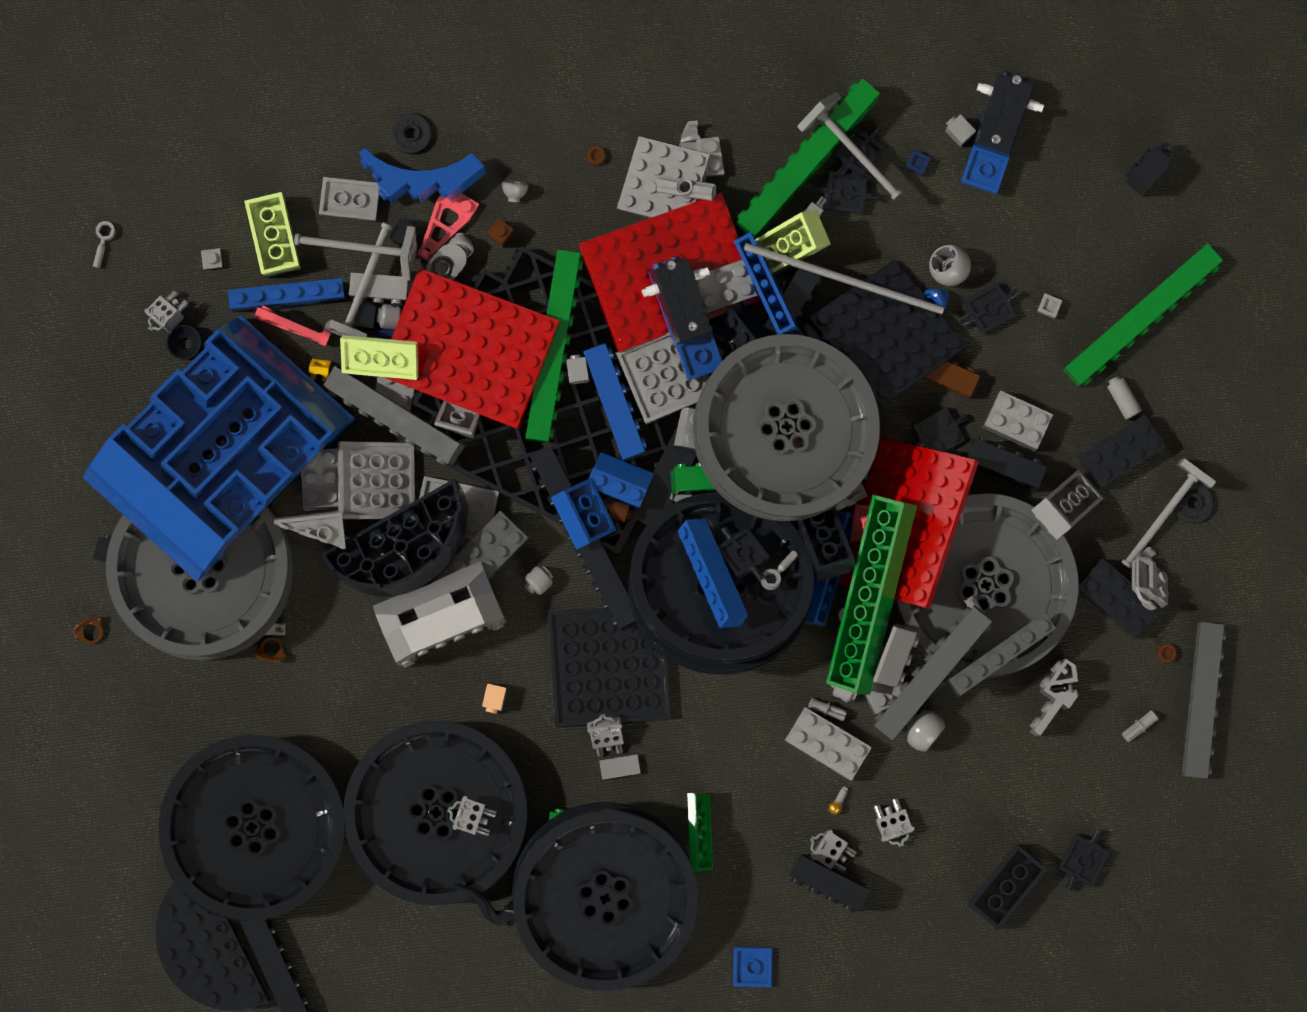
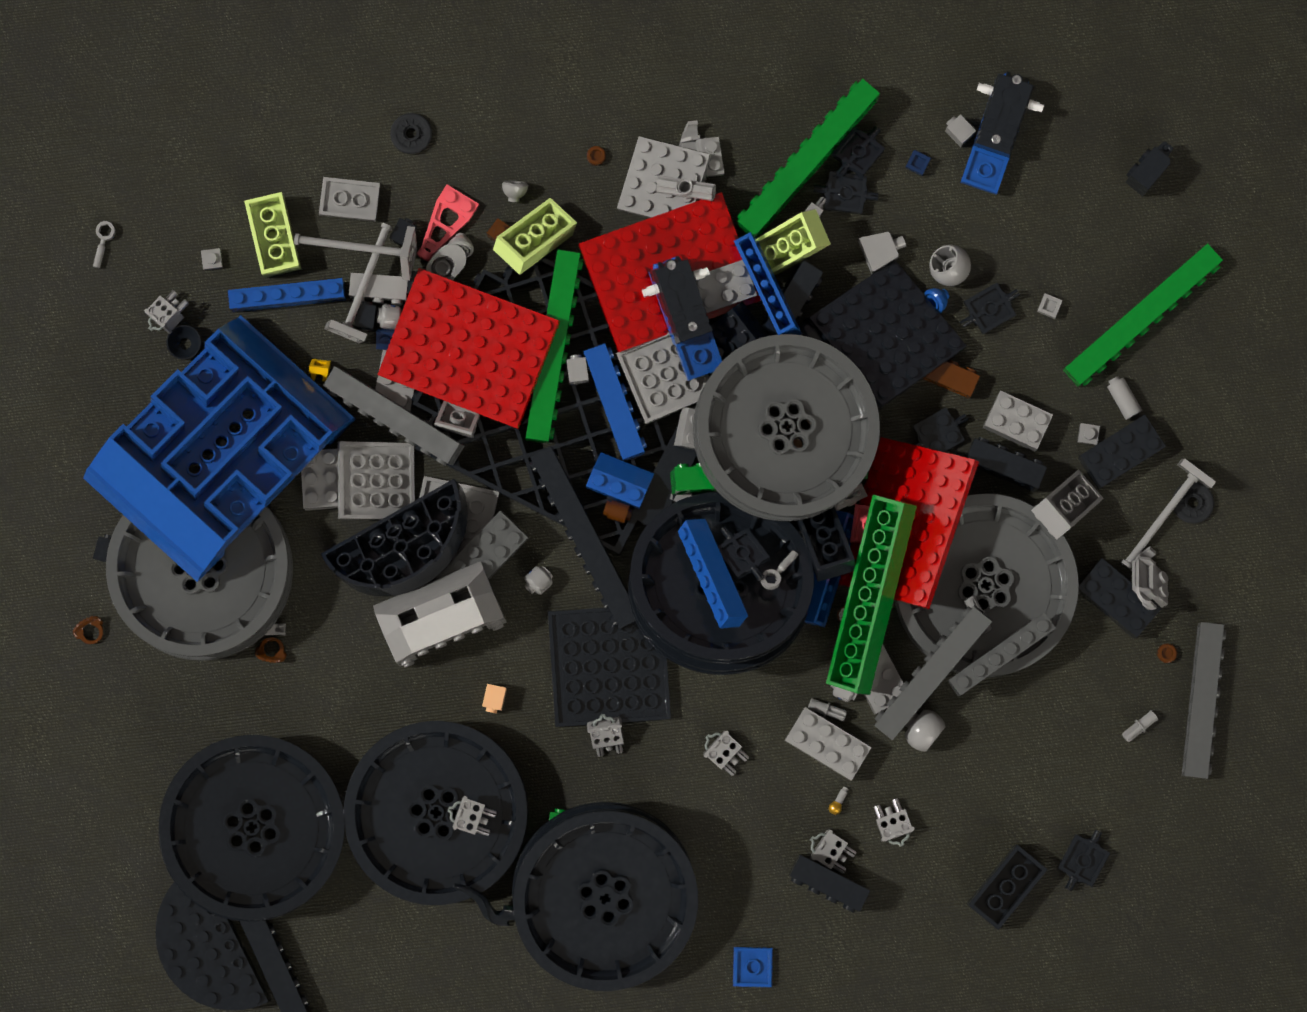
(266, 315): coral plate -> none
(321, 526): light grey wing -> none
(379, 357): yellowish green plate -> none
(449, 181): blue arch -> none
(534, 236): none -> yellowish green brick
(583, 513): blue slope -> none
(619, 767): light grey tile -> none
(700, 831): green tile -> none
(719, 746): none -> light grey piece
(820, 113): light grey tile -> none
(843, 278): light grey piece -> none
(880, 249): none -> light grey torso
(896, 655): light grey slope -> none
(1063, 673): light grey piece -> none
(1088, 434): none -> light grey plate

